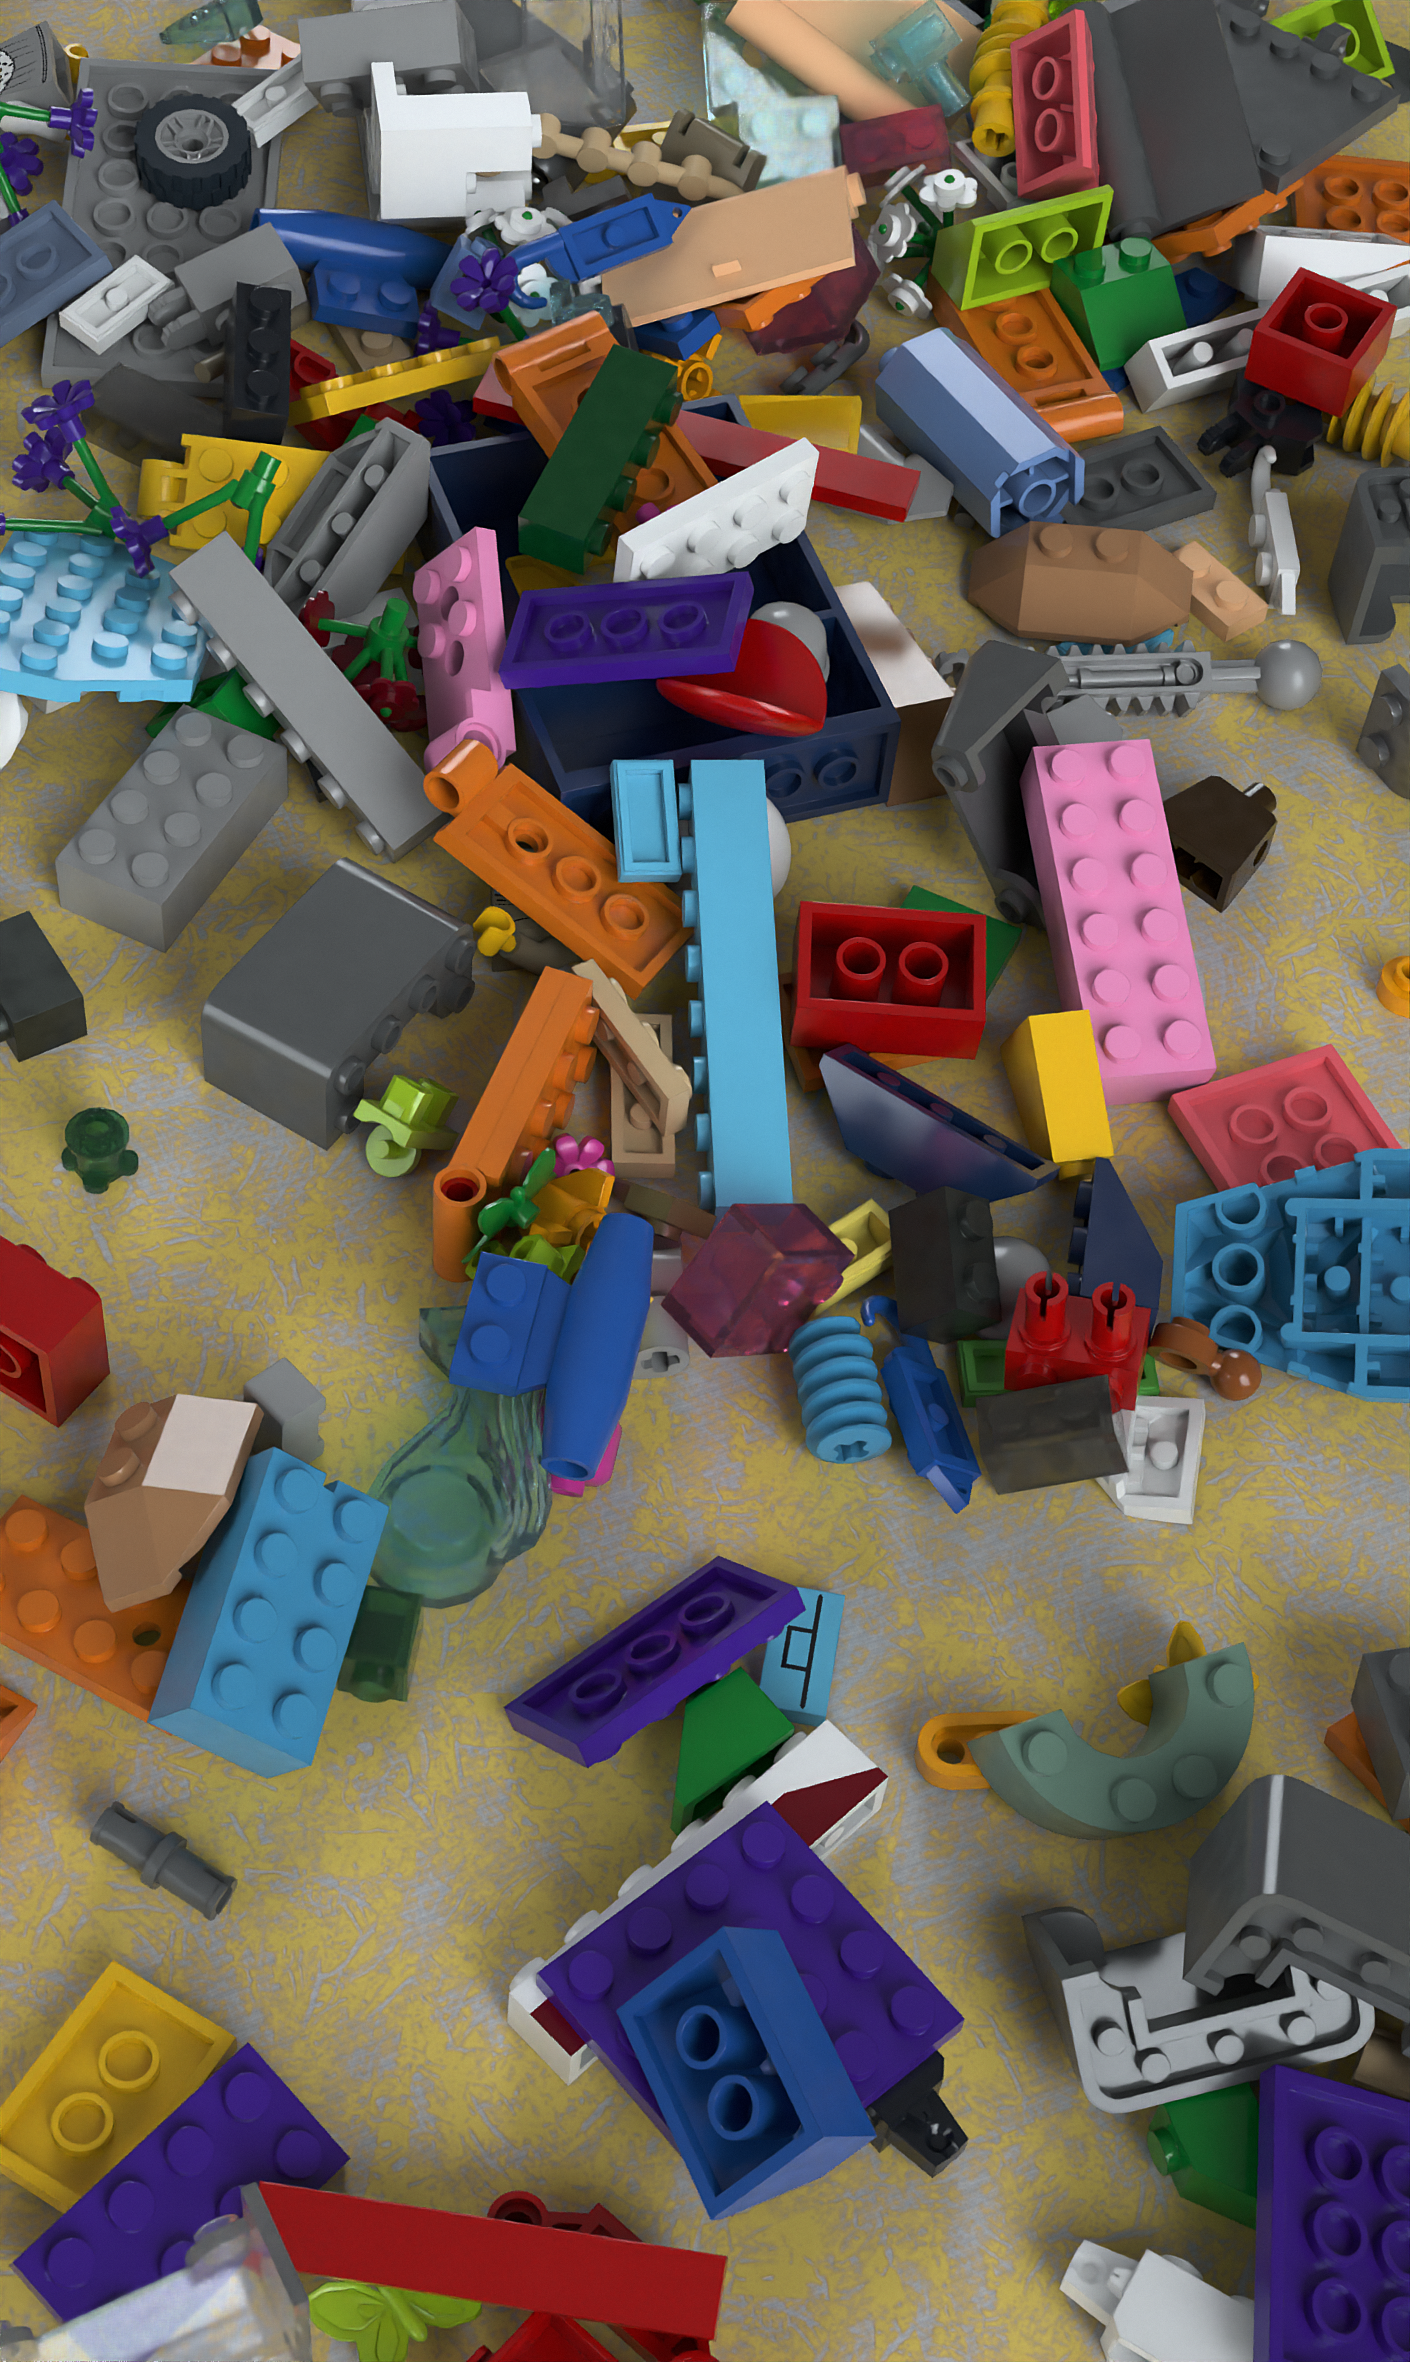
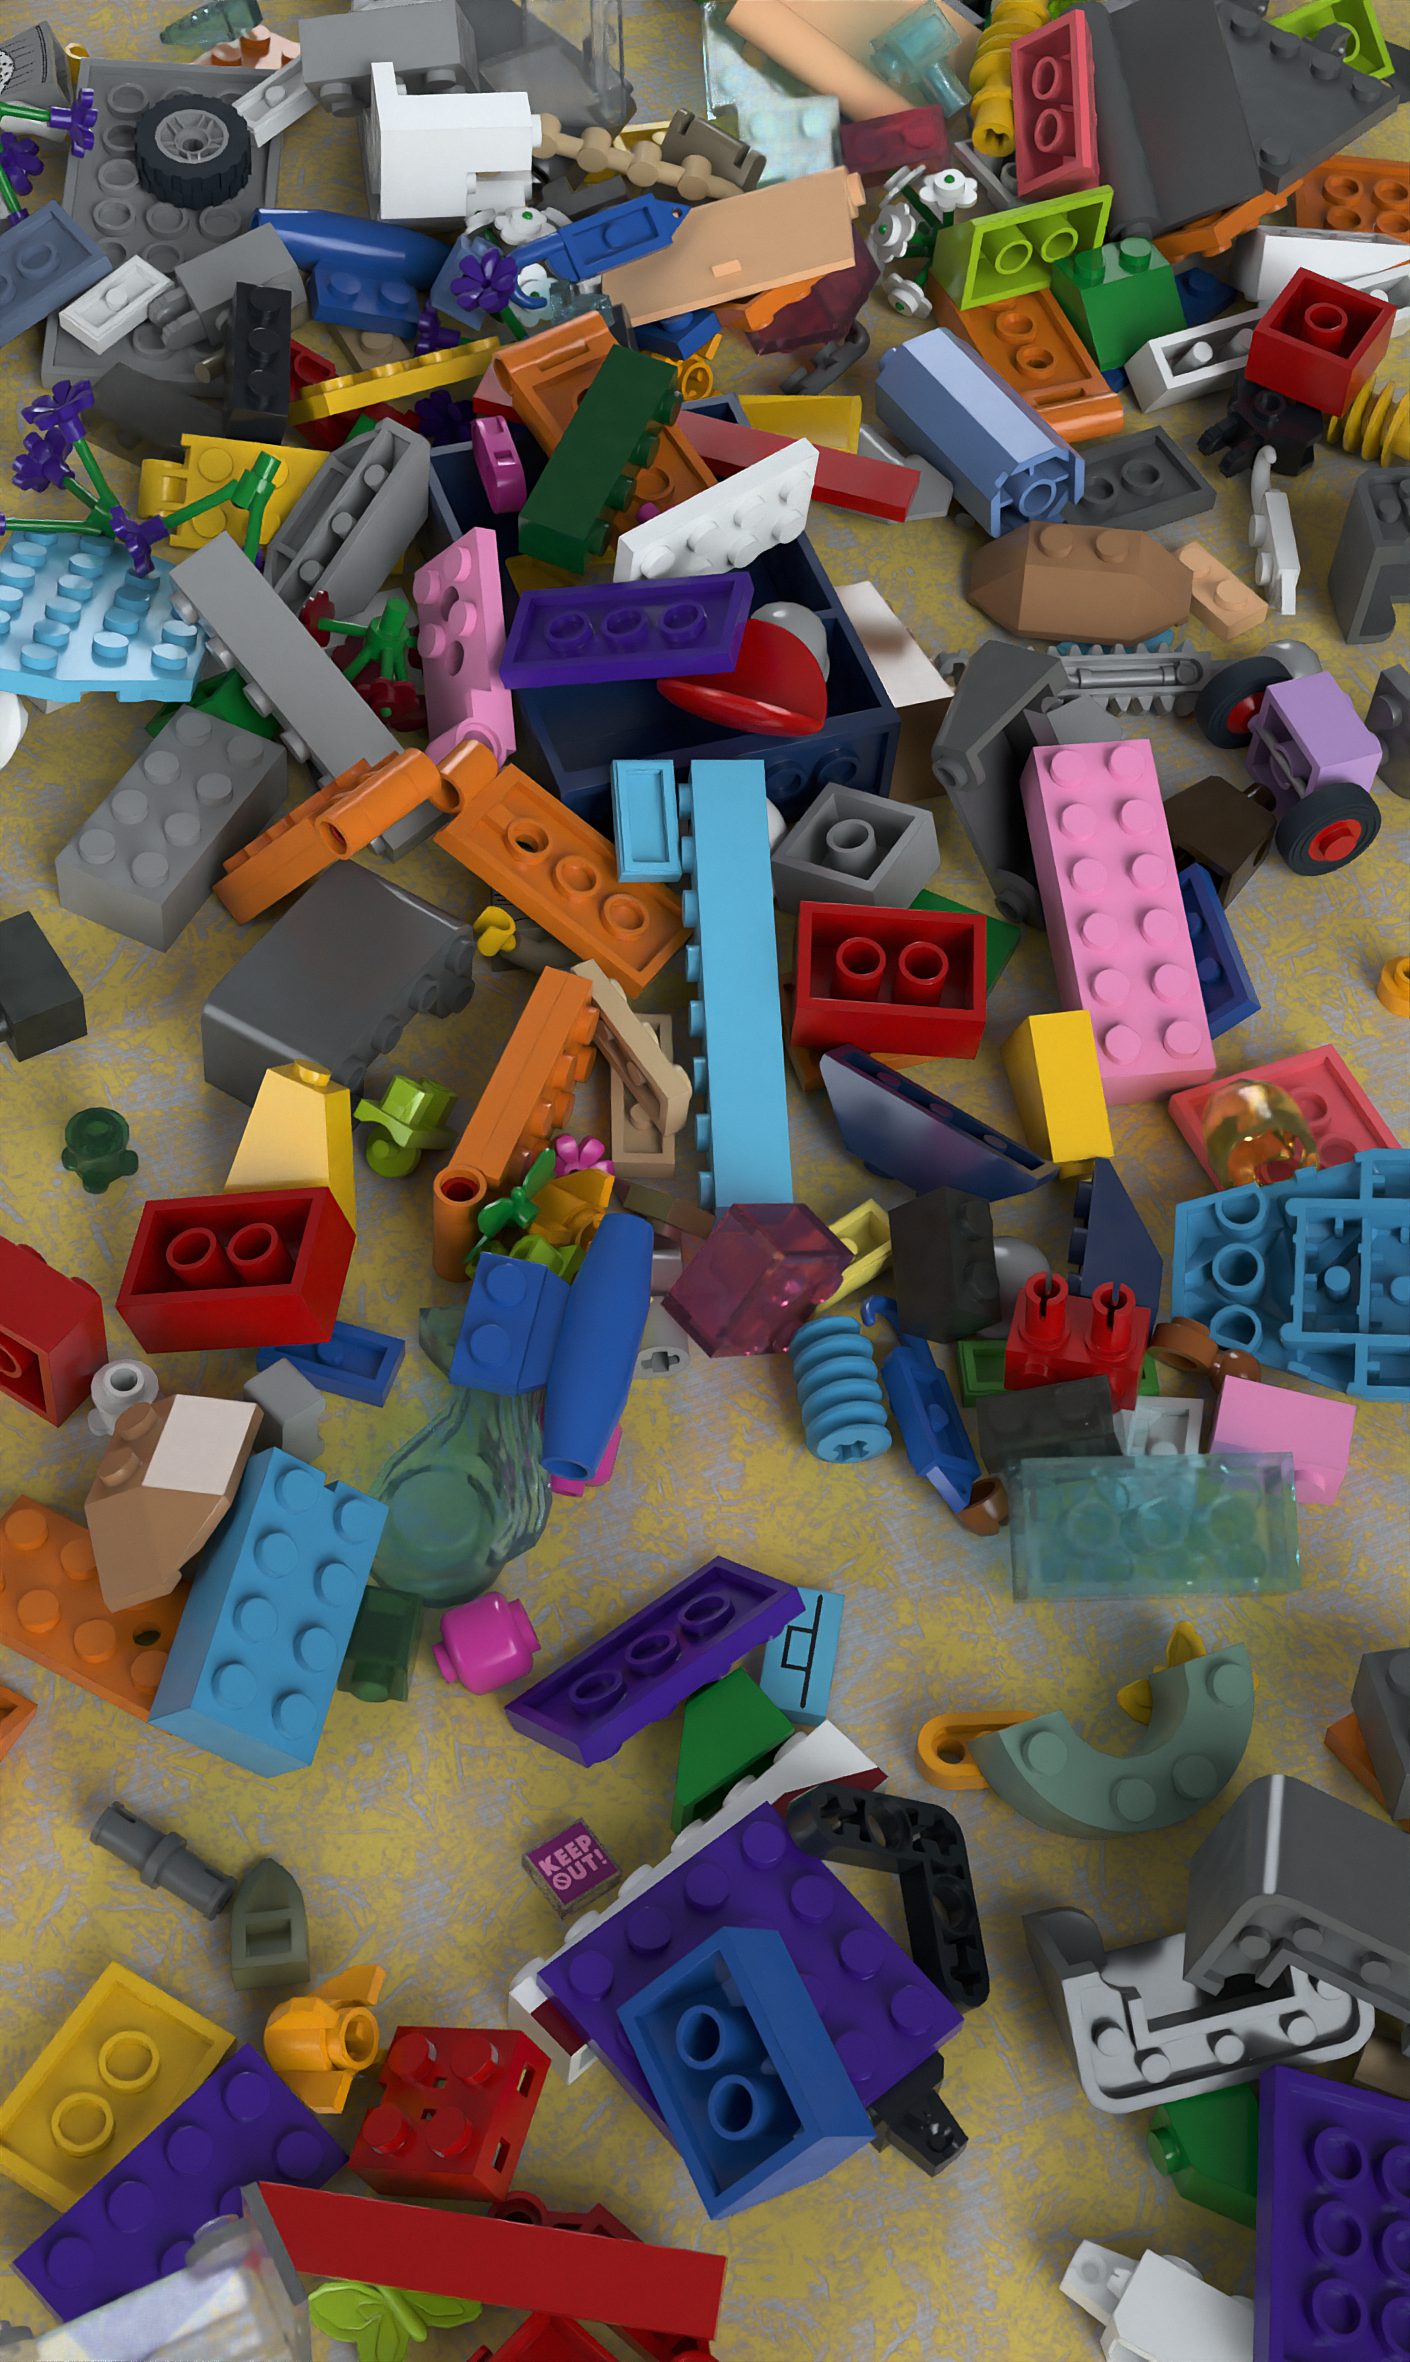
(118, 1388): none -> white brick
(237, 1271): none -> red brick
(269, 1930): none -> olive plate
(298, 1137): none -> yellow slope
(325, 828): none -> orange hinge
(328, 2038): none -> light orange brick
(351, 1365): none -> blue plate
(473, 2113): none -> red piece
(486, 1643): none -> dark pink head
(498, 464): none -> dark pink piece
(572, 1868): none -> tile
(855, 852): none -> light grey brick
(926, 1867): none -> black beam
(986, 1508): none -> dark orange hinge
(1153, 1527): none -> clear light blue brick
(1219, 965): none -> blue plate
(1251, 1126): none -> clear yellow piece
(1274, 1419): none -> bright pink brick
(1306, 751): none -> brick

